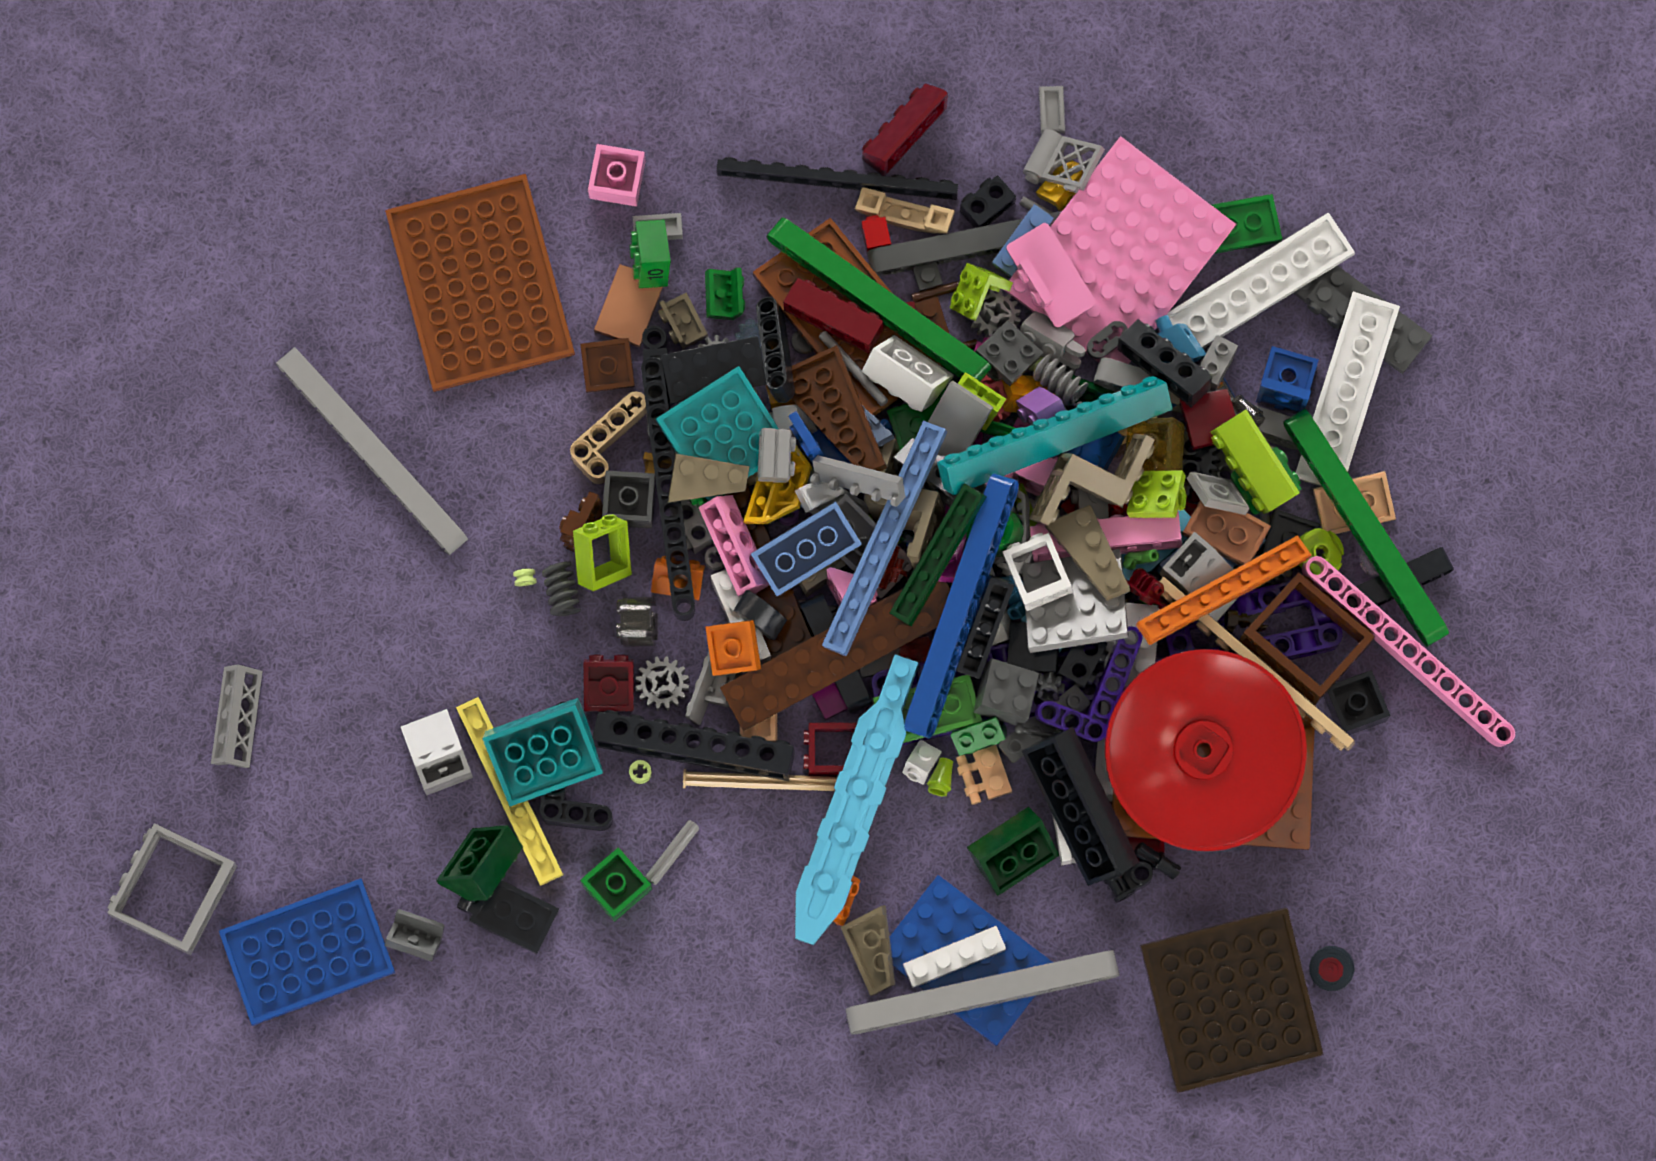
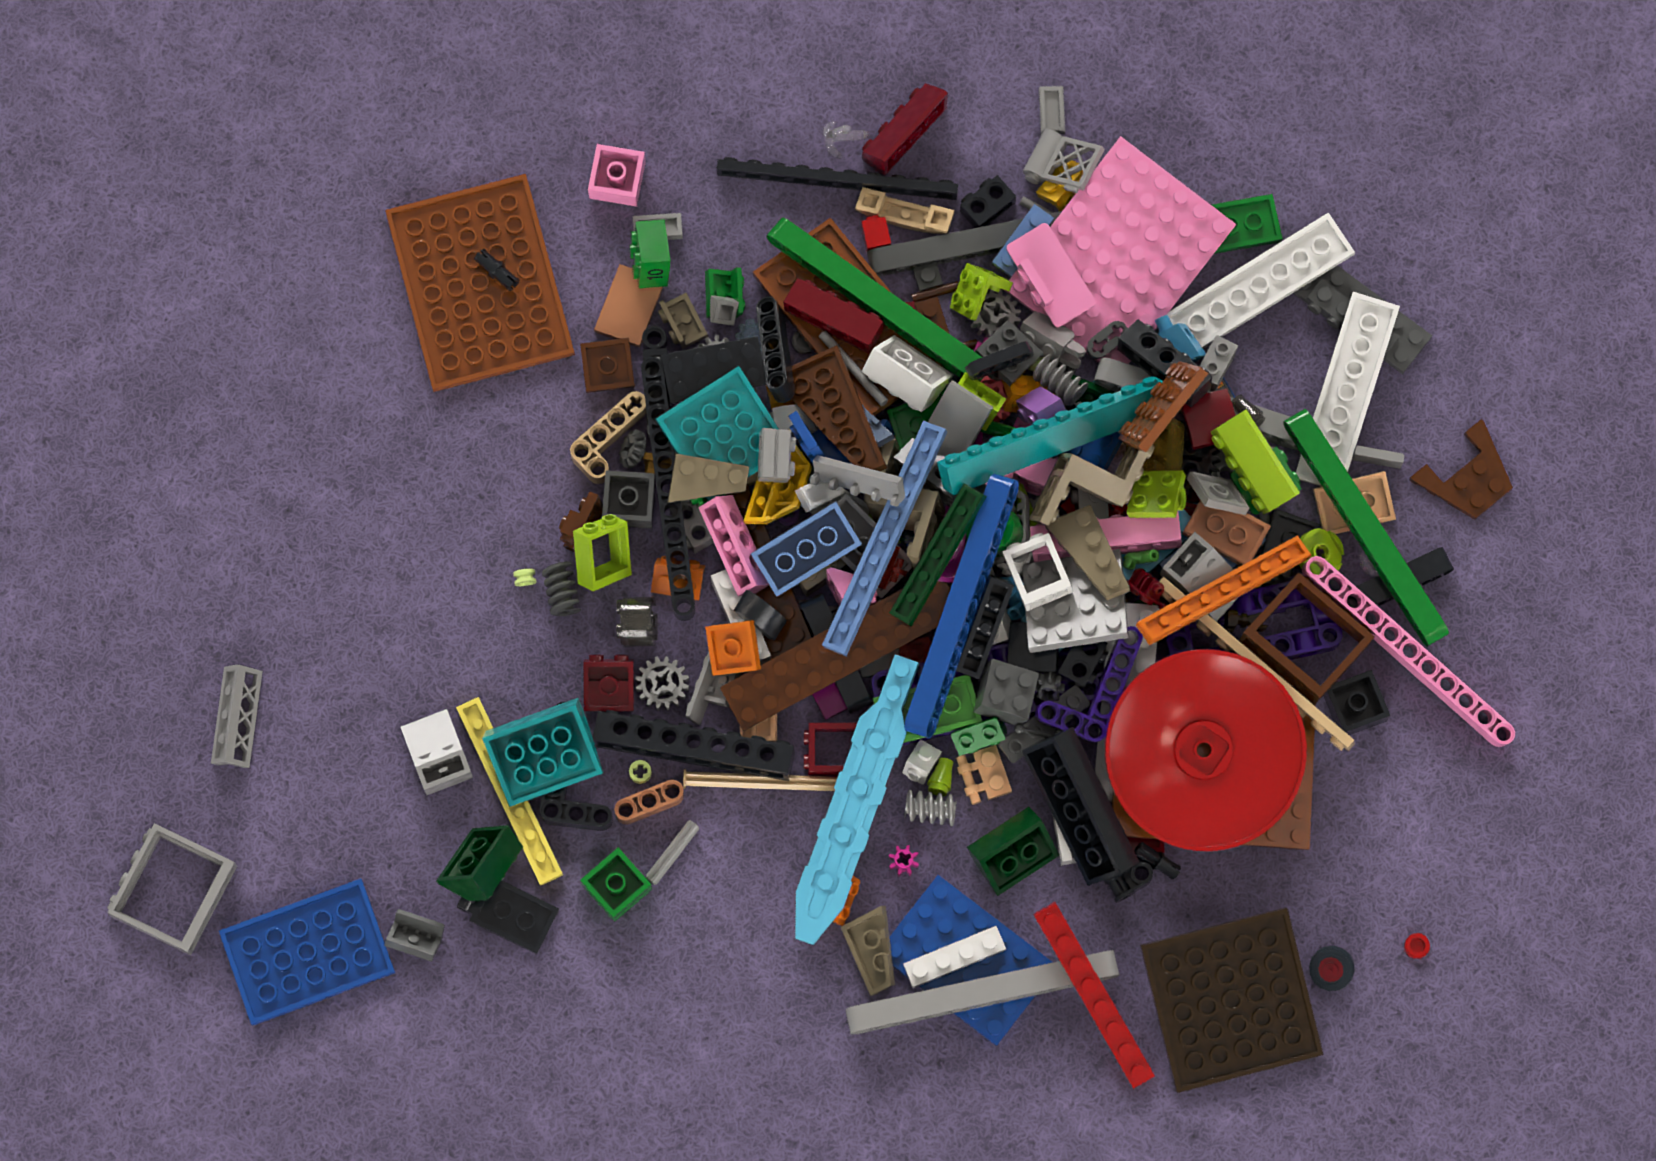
(372, 450): light grey beam -> none
(496, 269): none -> black pin
(632, 449): none -> dark grey gear
(658, 792): none -> nougat beam
(716, 566): light grey bush -> none
(723, 310): none -> light grey slope
(841, 134): none -> clear piece
(901, 867): none -> dark pink gear
(930, 807): none -> light grey piece
(999, 360): none -> black beam
(1094, 995): none -> red plate
(1163, 405): none -> dark orange plate
(1285, 394): blue bracket -> none
(1378, 457): none -> light grey tile
(1417, 946): none -> red tile
(1477, 483): none -> reddish brown wing

